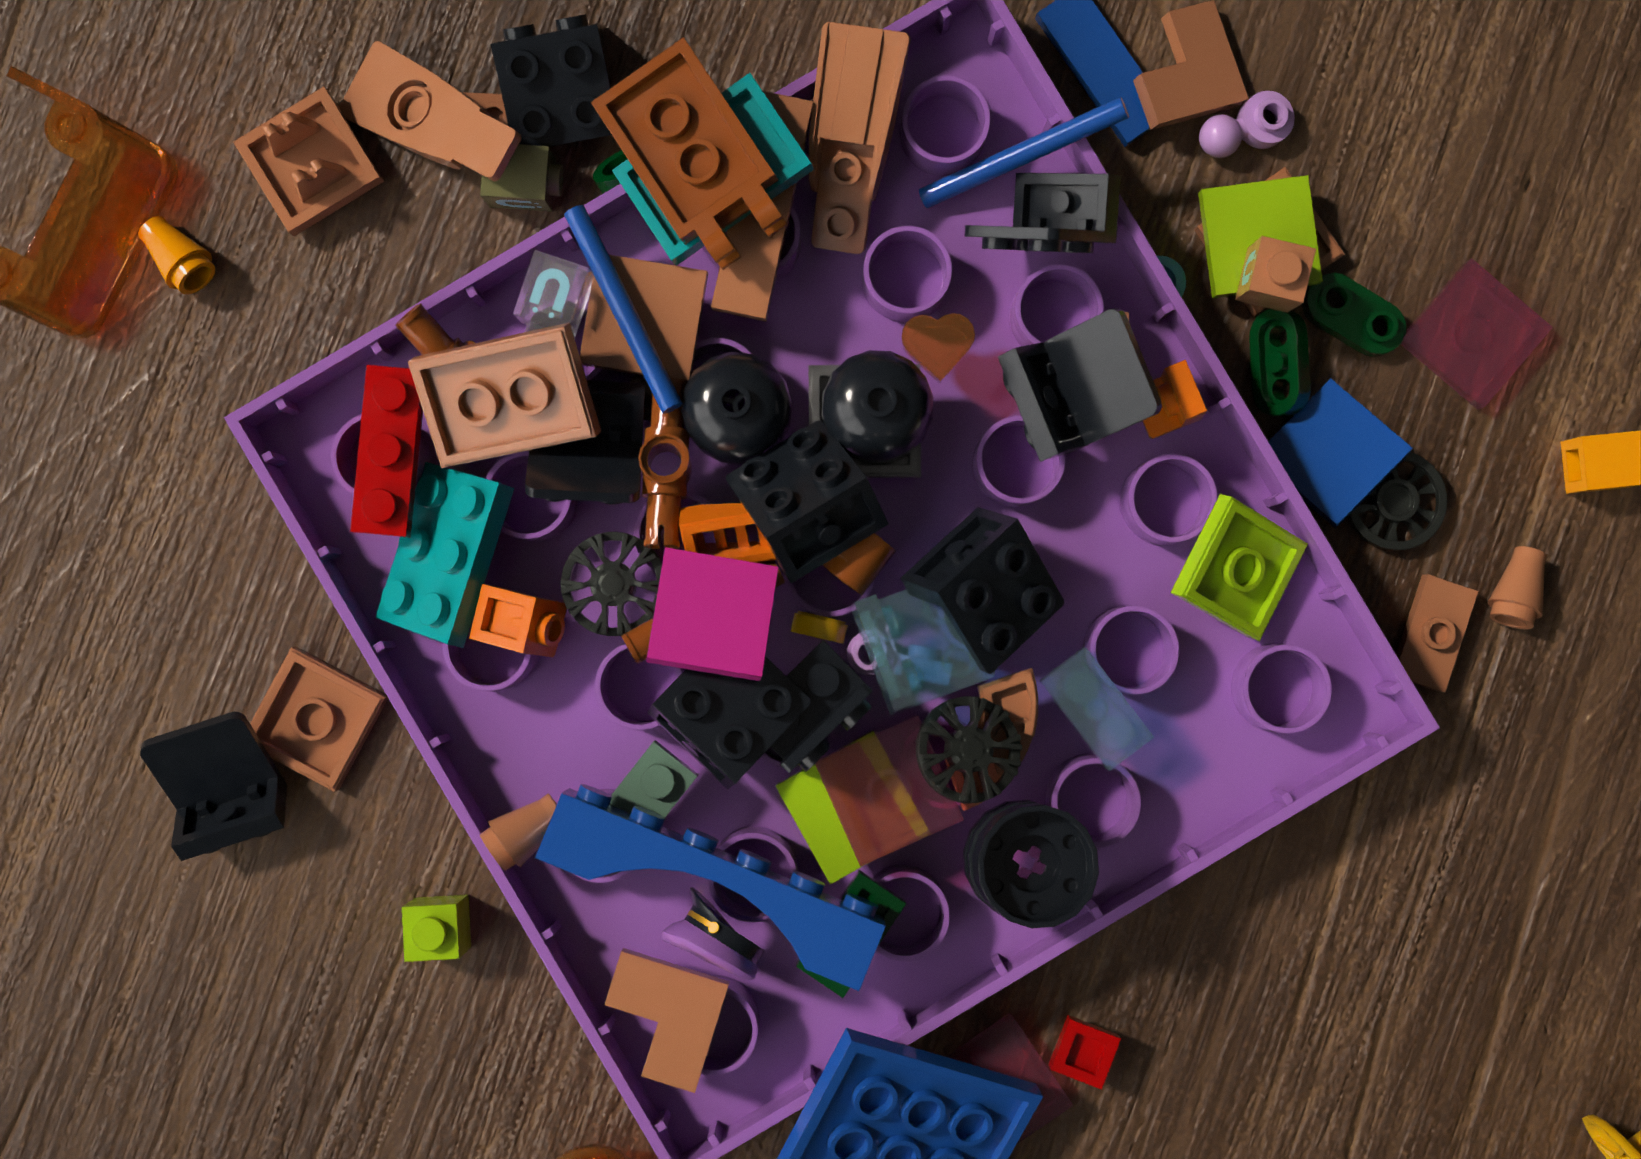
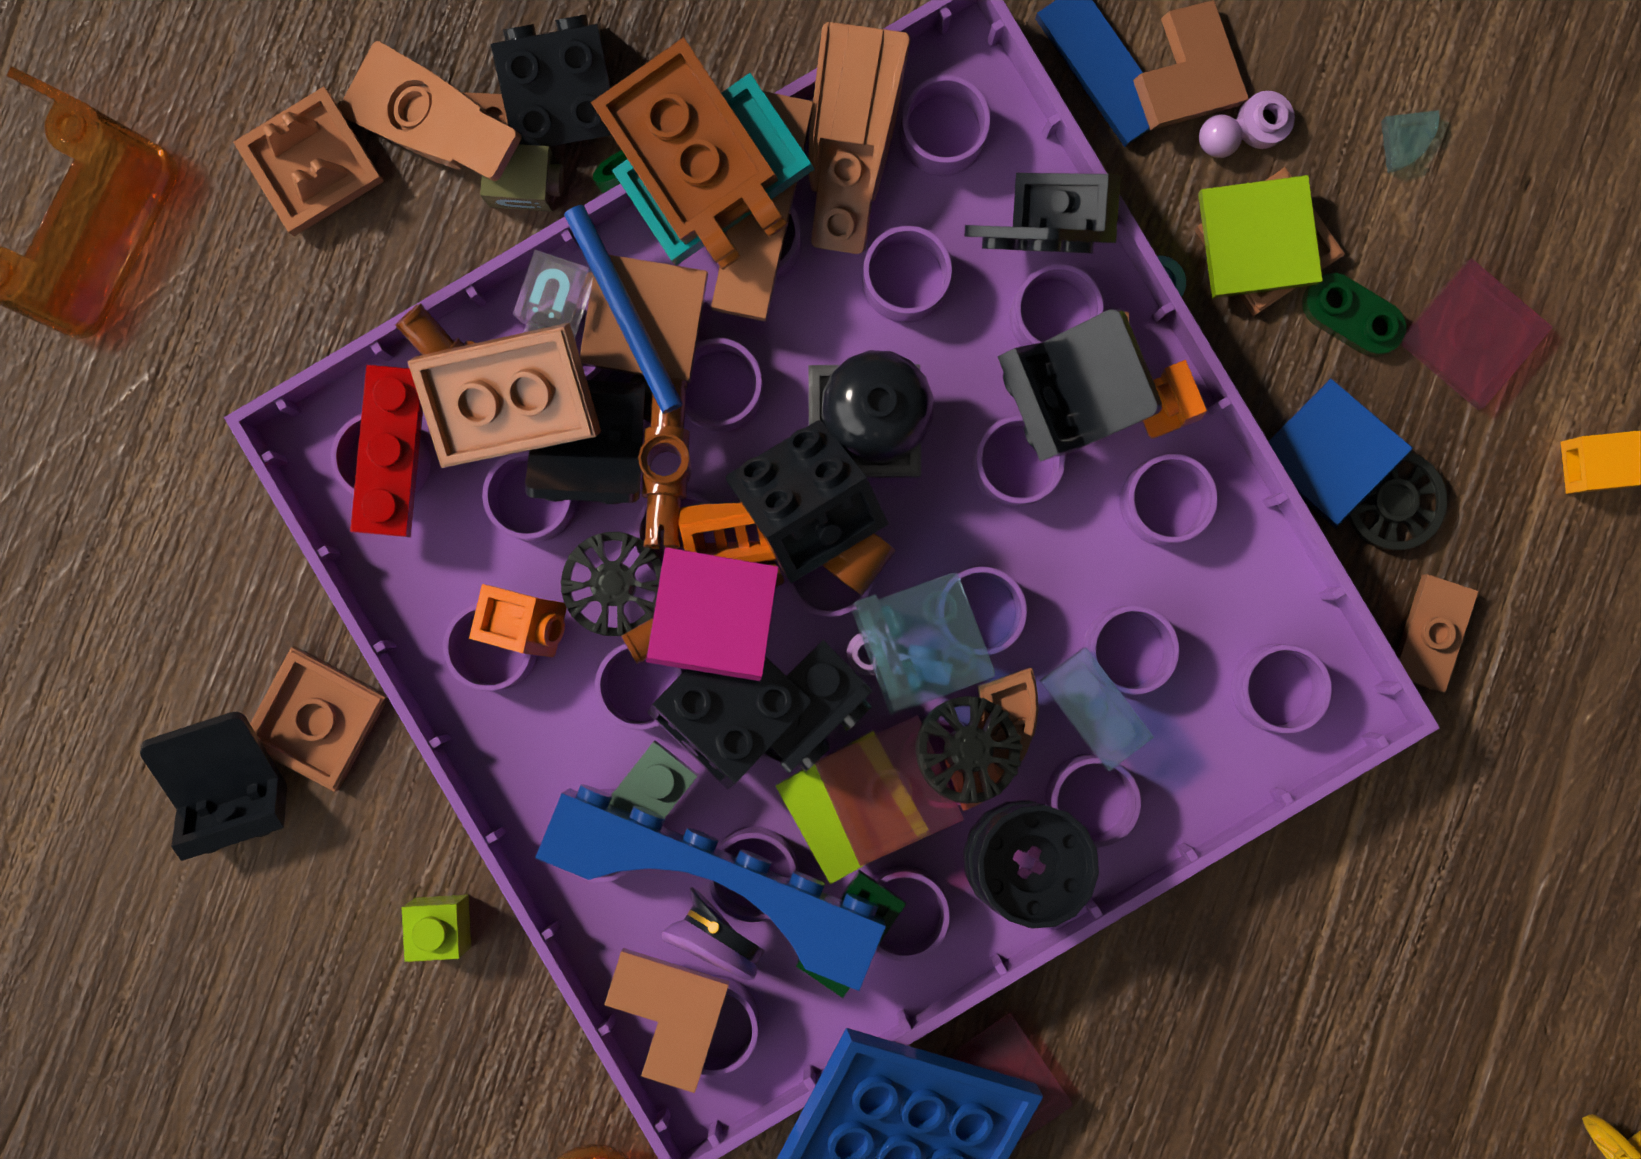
(178, 257): light orange cone -> none
(447, 558): teal plate -> none
(518, 833): nougat cone -> none
(744, 432): black cylinder -> none
(819, 627): yellow tile -> none
(937, 343): clear orange tile -> none
(987, 585): black bracket -> none
(1024, 152): blue bar -> none
(1084, 1052): red tile -> none
(1239, 567): lime tile -> none
(1275, 274): nougat brick -> none
(1277, 363): dark green plate -> none
(1408, 137): none -> clear light blue tile
(1520, 591): nougat cone -> none

